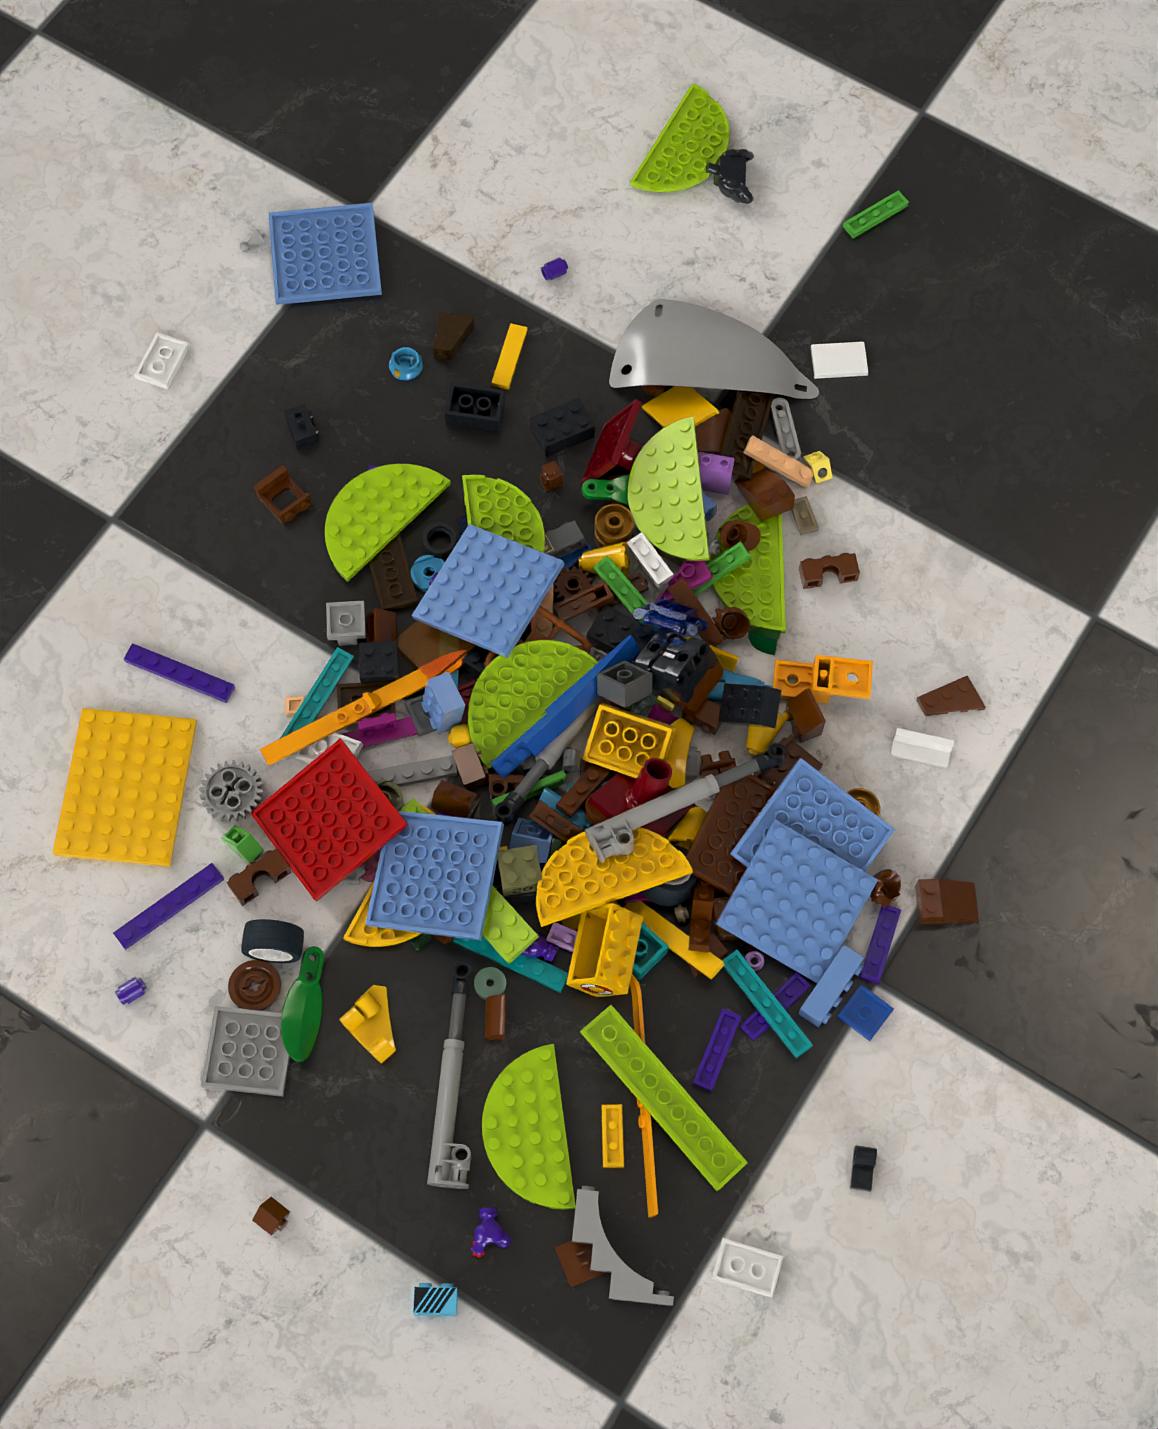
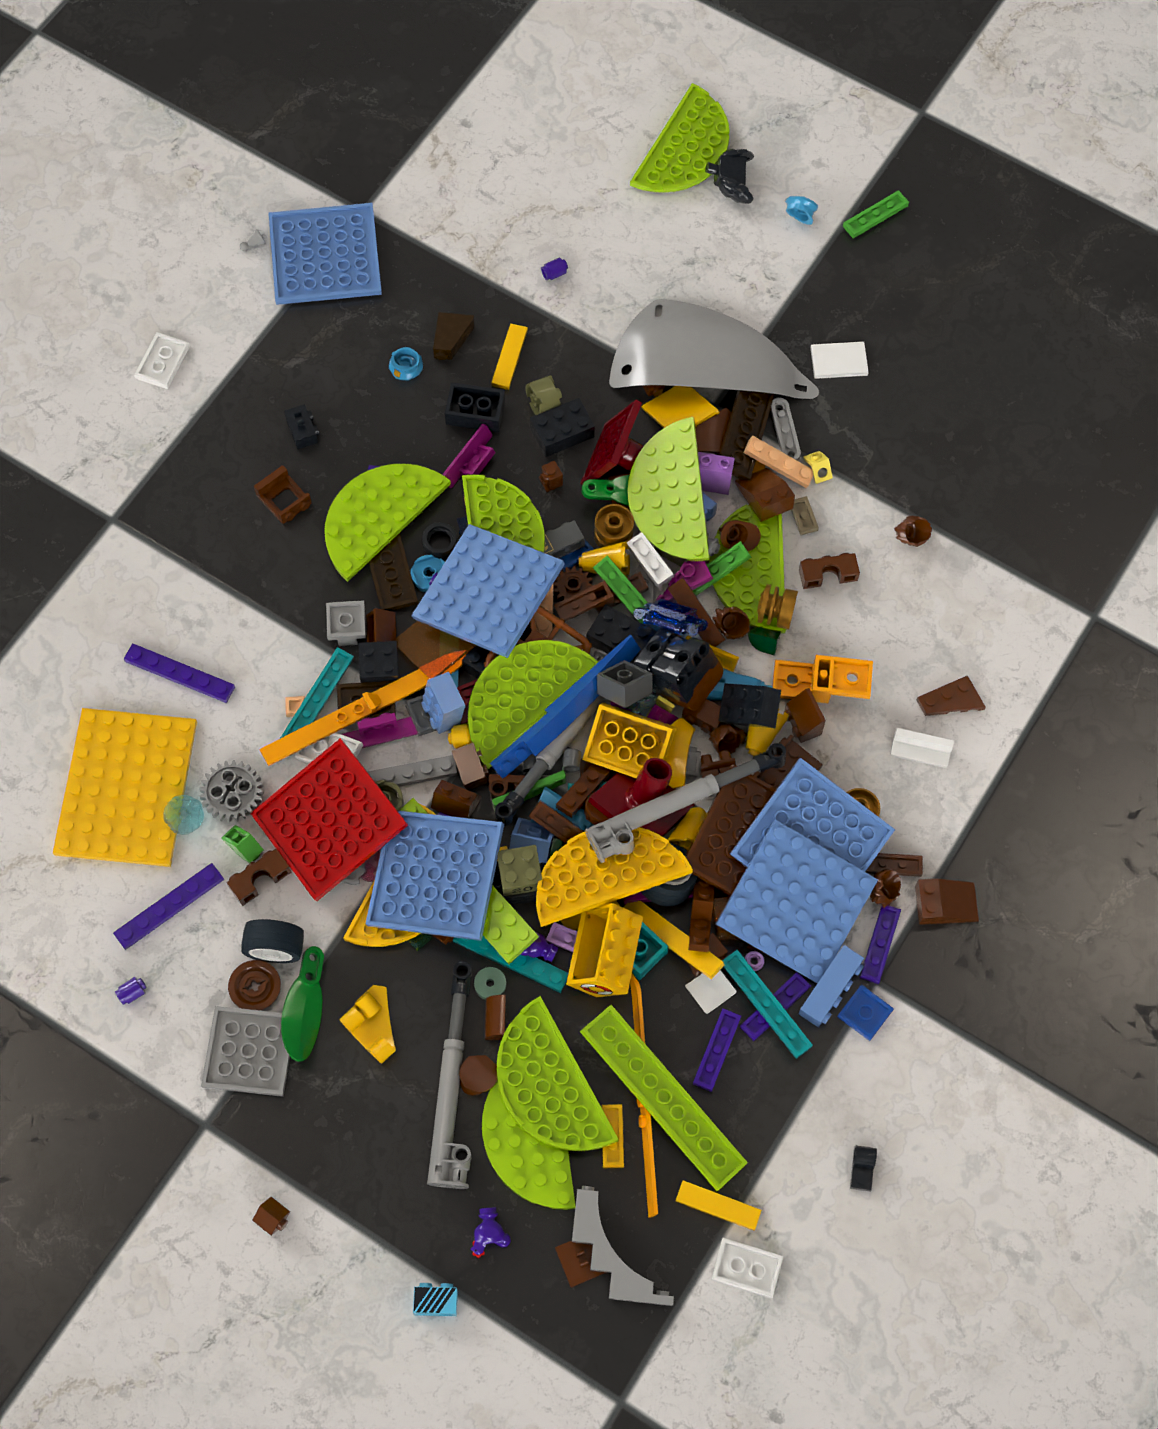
(174, 820): none -> clear light blue plate
(472, 457): none -> magenta bracket
(477, 1074): none -> reddish brown hat
(543, 395): none -> olive brick
(546, 1086): none -> lime plate
(682, 913): dark tan plate -> none
(710, 992): none -> white sticker
(718, 1205): none -> yellow tile
(727, 738): none -> reddish brown hair
(777, 606): none -> pearl gold wheel
(801, 208): none -> dark azure hat
(903, 864): none -> reddish brown plate
(913, 531): none -> reddish brown hair

